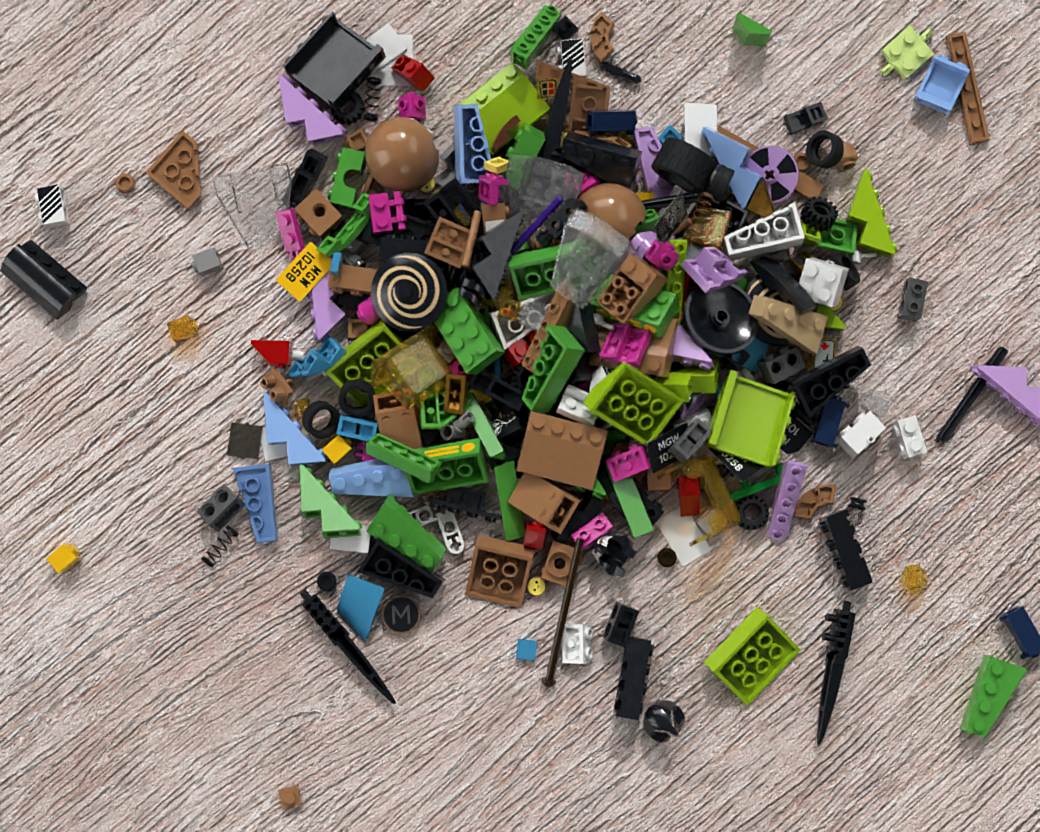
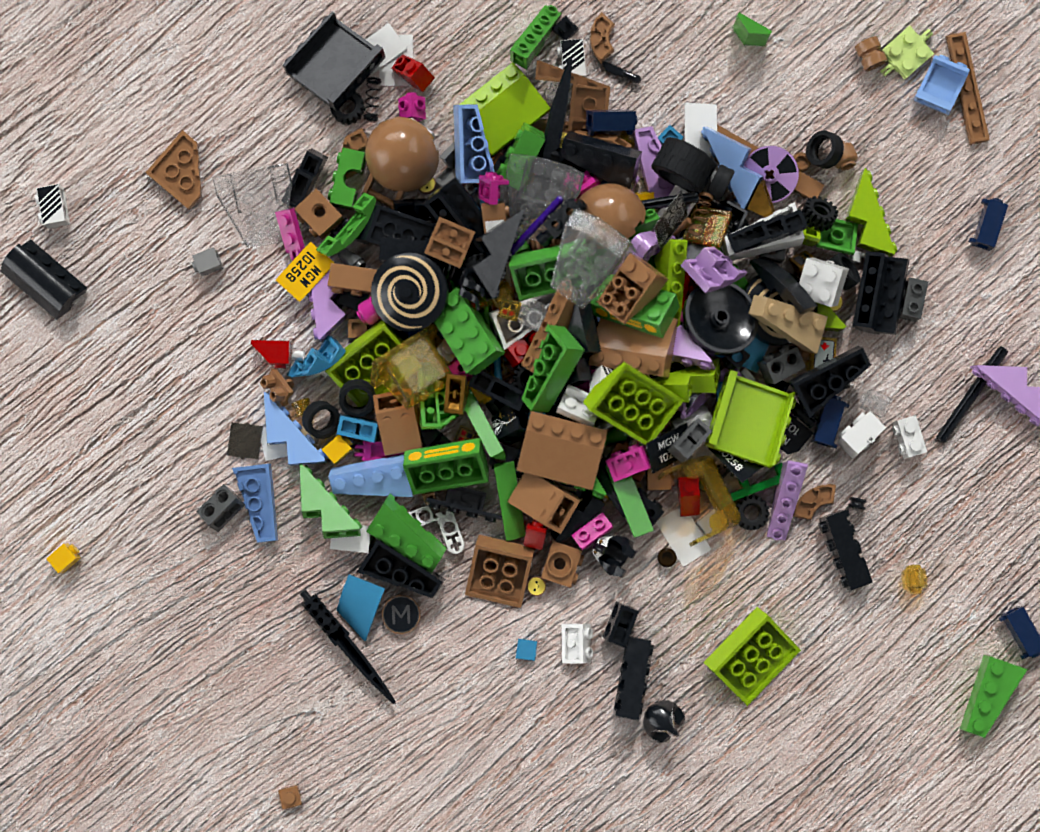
(125, 183): medium nougat tile -> none
(183, 329): clear yellow brick -> none
(207, 561): black piece -> none
(301, 111): lavender slope -> none
(326, 581): black tile -> none
(336, 263): dark azure tile -> none
(381, 214): dark pink plate -> none
(403, 457): bright green slope -> none
(457, 427): light grey pin -> none
(462, 214): clear yellow tile -> none
(471, 239): medium nougat bar -> none
(496, 165): light yellow tile -> none
(502, 136): copper slope -> none
(546, 88): clear yellow tile -> none
(548, 681): dark brown bar -> none
(598, 318): white hand -> none
(626, 344): dark pink slope -> none
(662, 255): dark pink brick -> none
(768, 231): none -> black slope
(805, 118): black slope -> none
(835, 662): black piece -> none
(870, 52): none -> medium nougat wheel
(880, 293): none -> black brick
(989, 224): none -> dark blue brick

